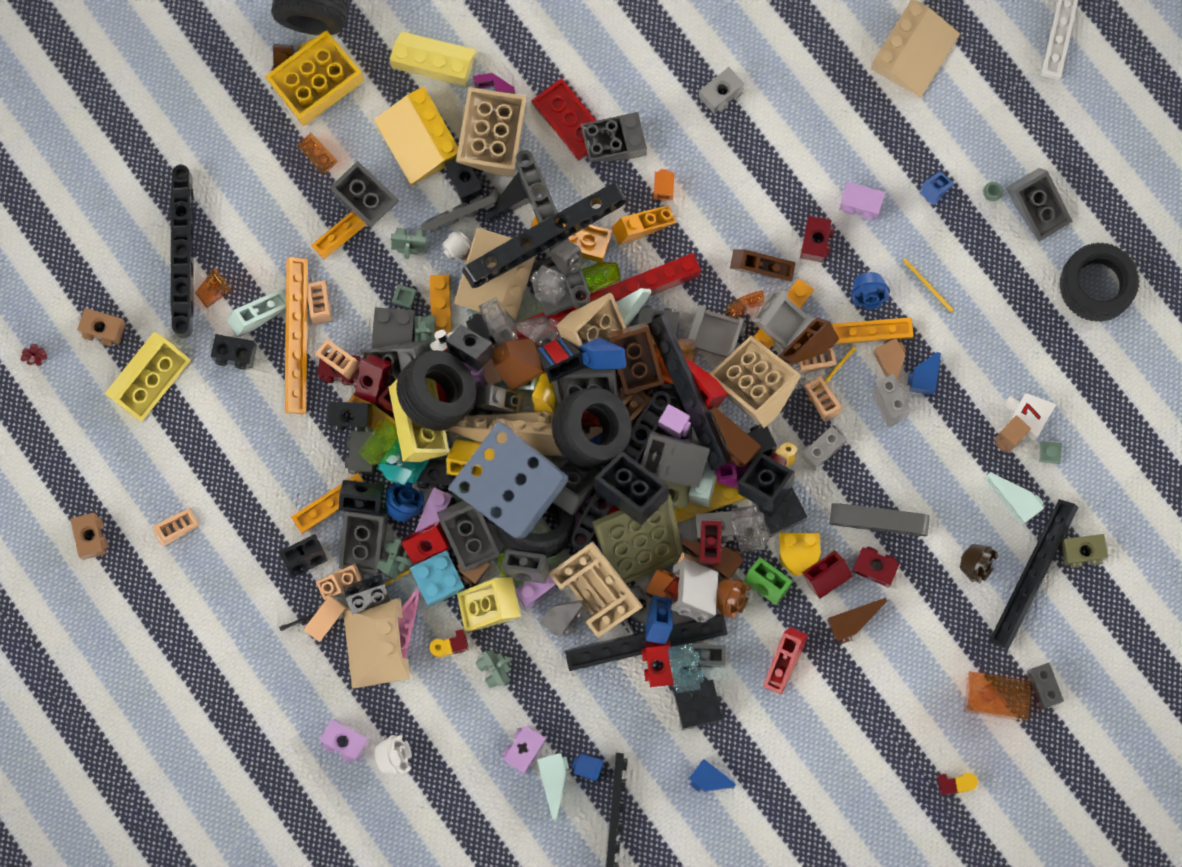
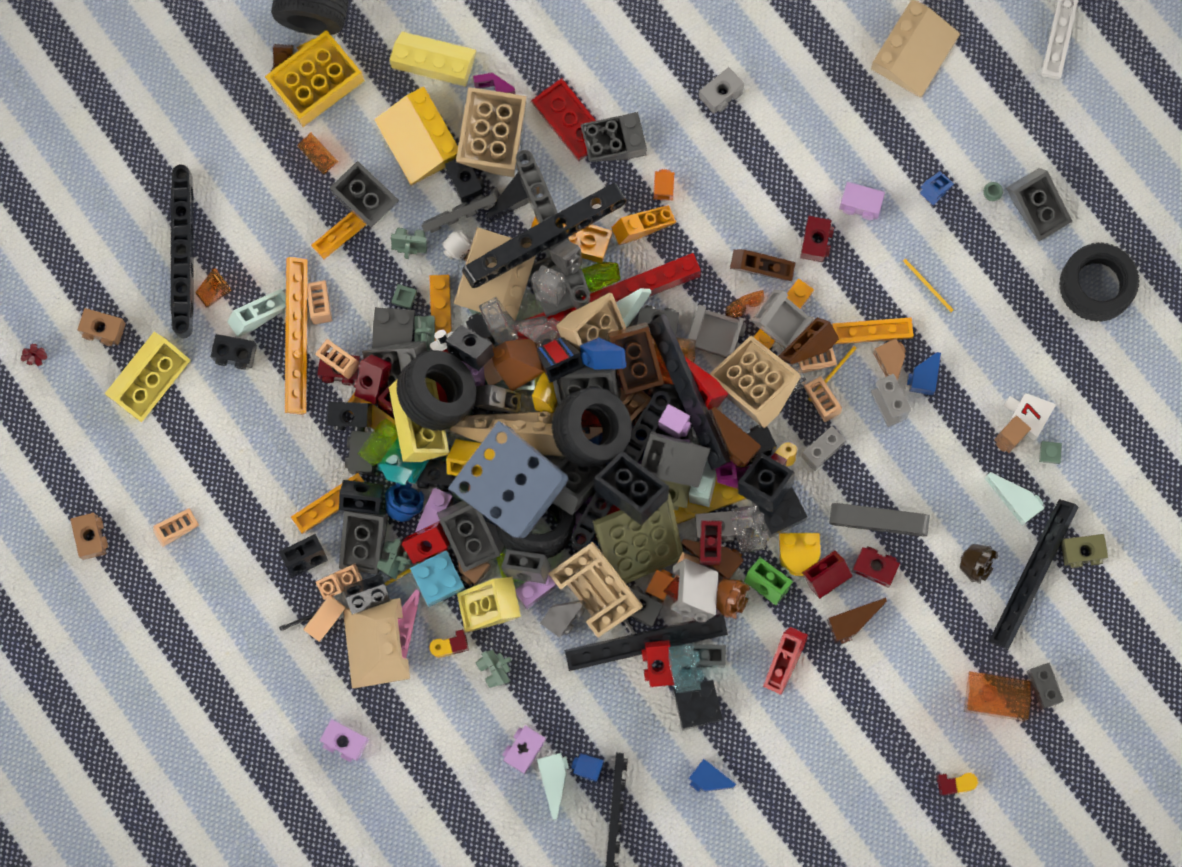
(393, 756): white cone -> none
(659, 620): blue slope -> none
(870, 290): blue cone -> none

